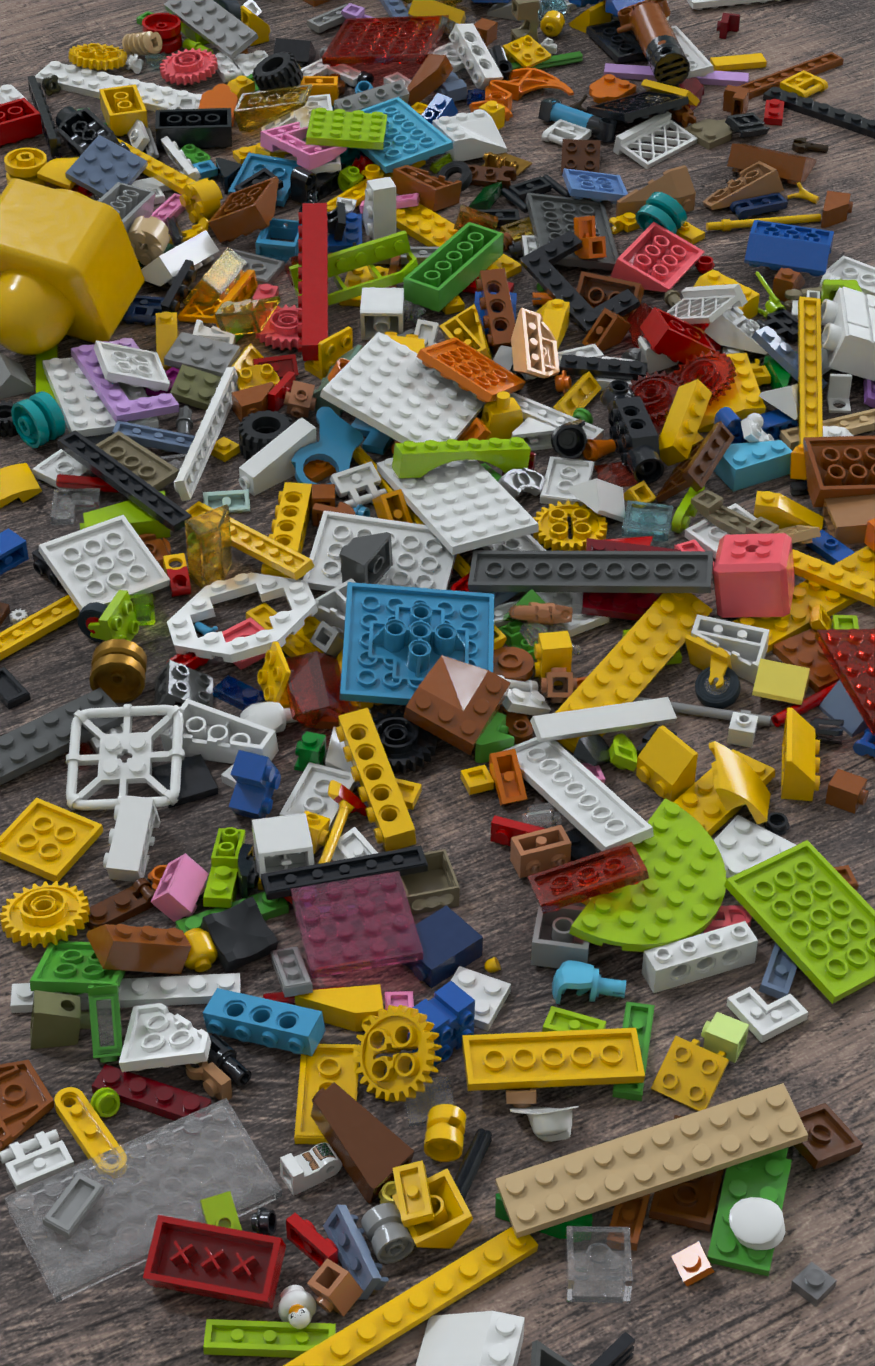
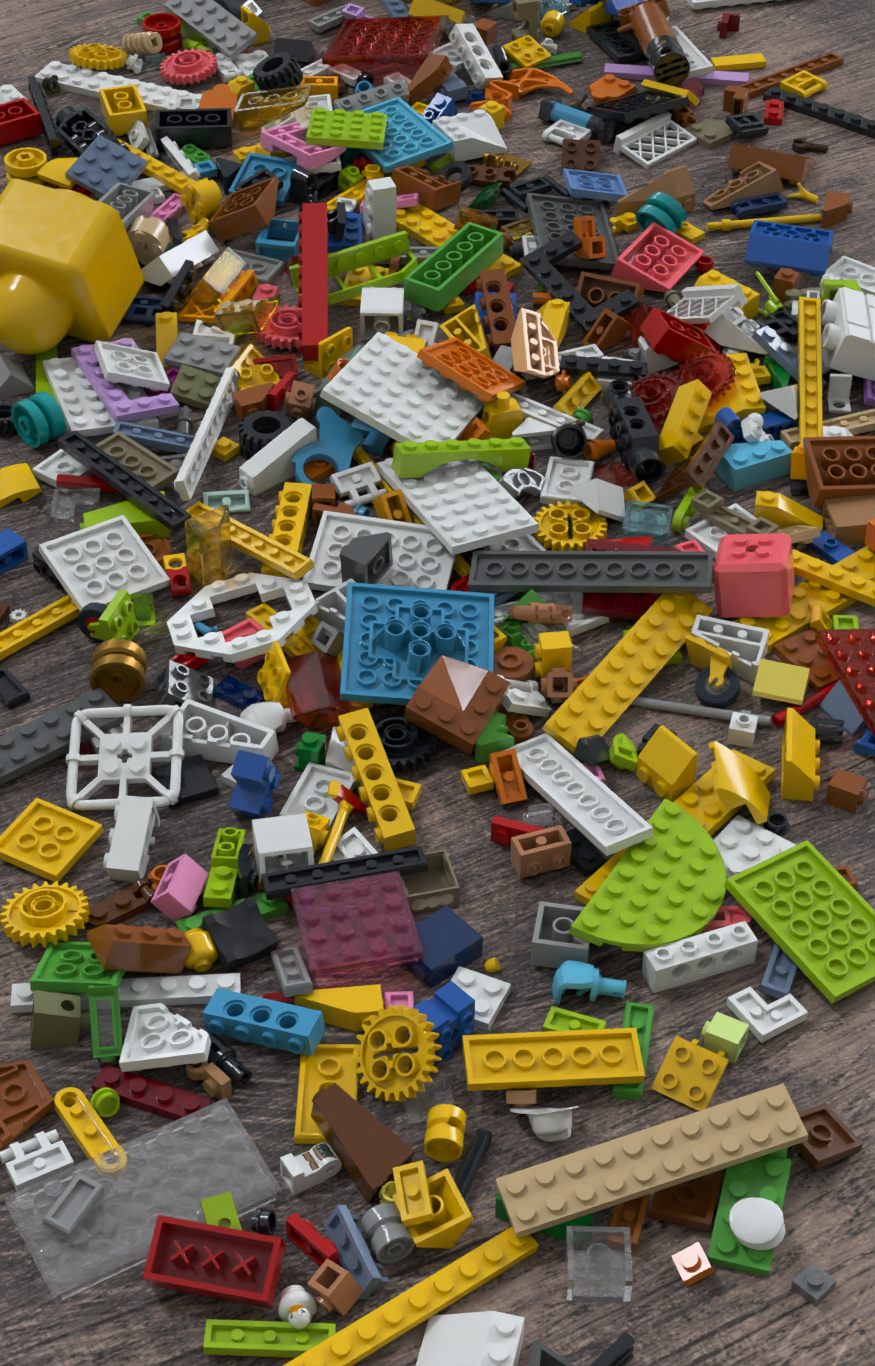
(588, 877): clear red plate -> none
(603, 719): white tile -> none

